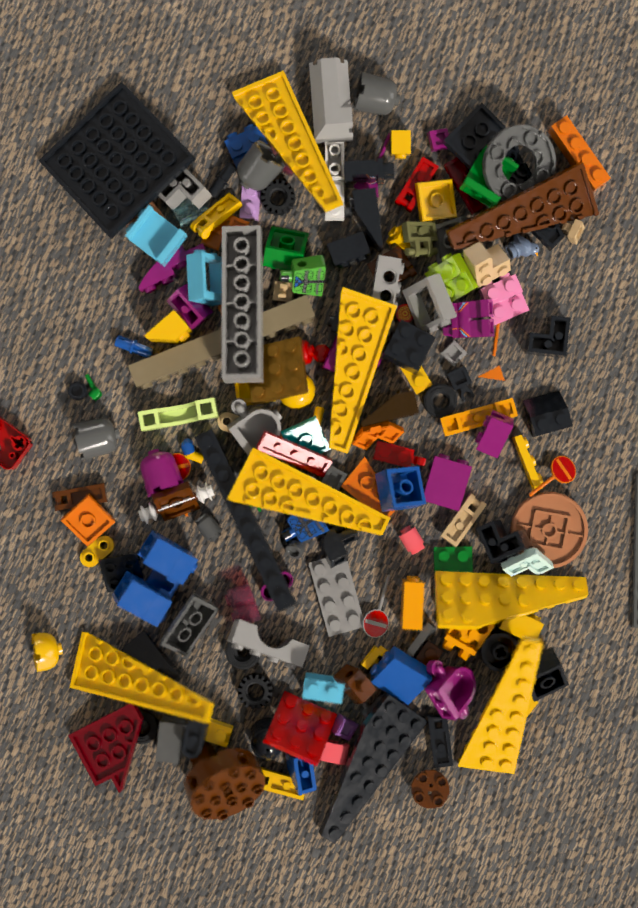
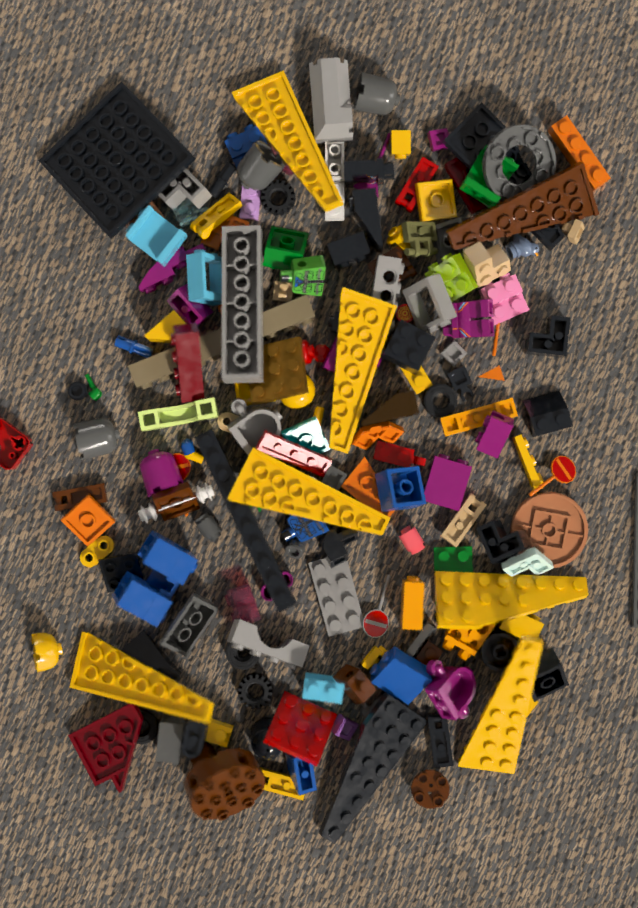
(188, 362): none -> dark red brick
(335, 752): coral beam -> none

